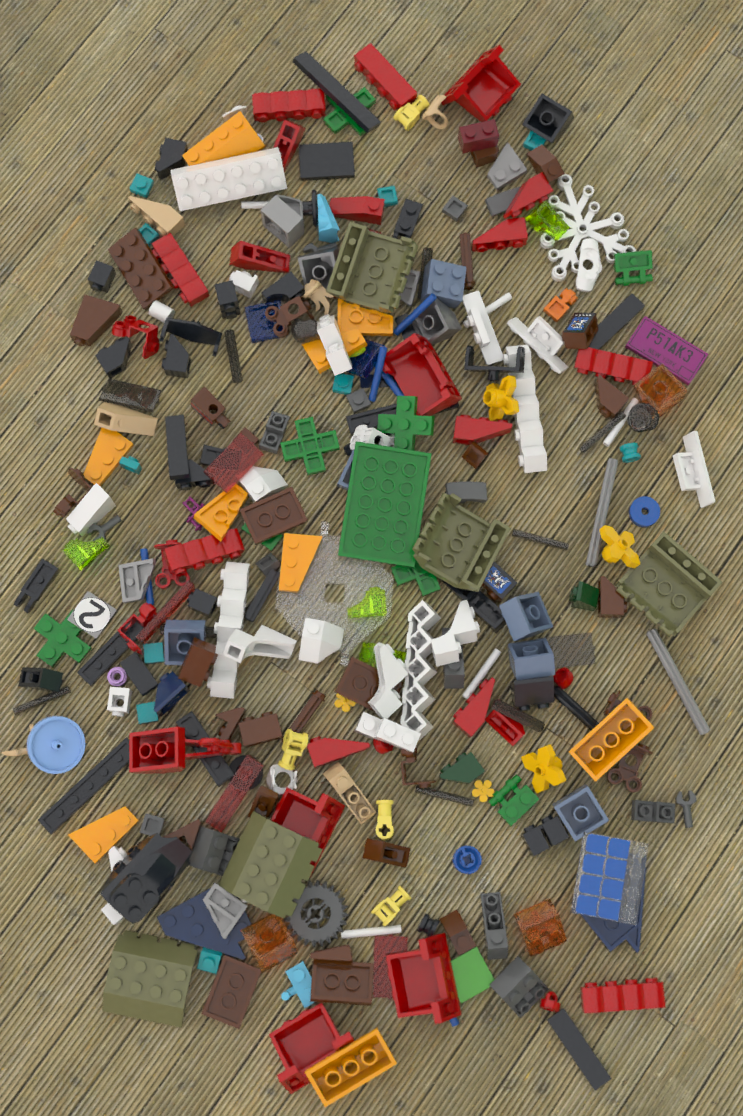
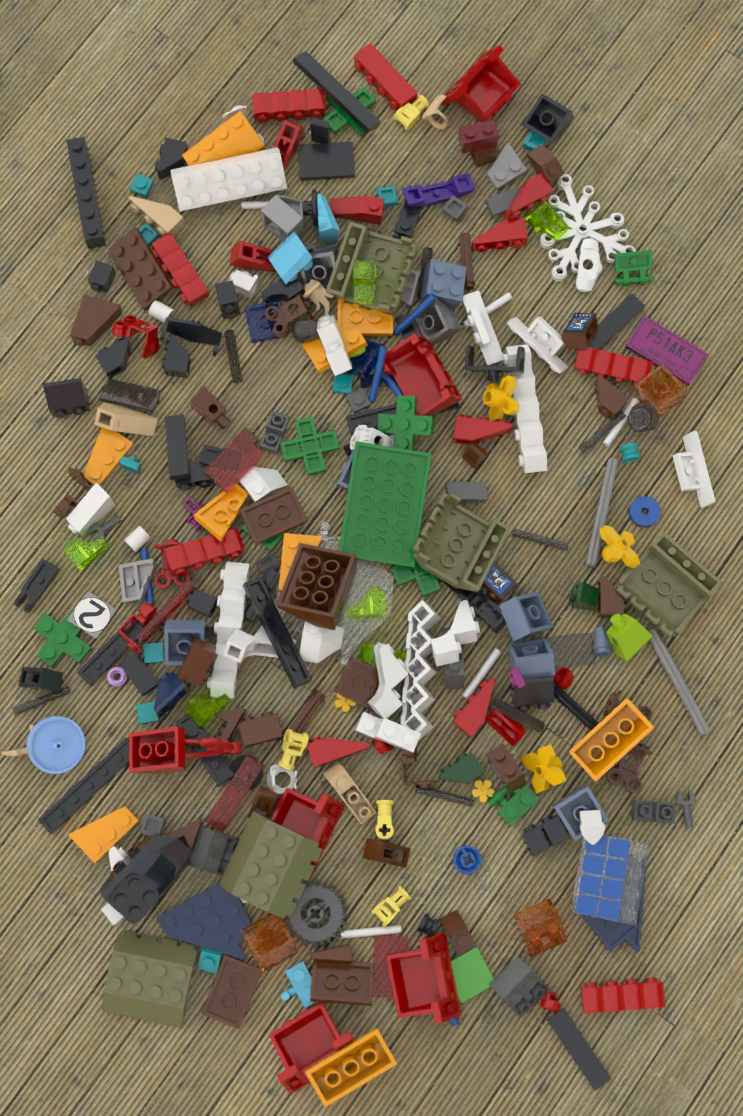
(67, 397): none -> black slope
(86, 192): none -> black brick
(115, 695): white brick -> none
(137, 538): none -> white piece
(204, 707): none -> clear neon green arch
(224, 908): light grey wing -> none
(277, 632): none -> black tile
(291, 258): none -> medium azure slope
(318, 585): none -> reddish brown slope
(320, 131): none -> black tile
(364, 281): none -> clear neon green arch
(438, 193): none -> dark purple slope
(494, 926): dark grey slope -> none
(506, 768): none -> reddish brown brick
(516, 678): none -> magenta plate
(559, 307): orange plate -> none
(591, 825): none -> white tile
(601, 643): none -> sand blue cone
(626, 636): none -> lime torso

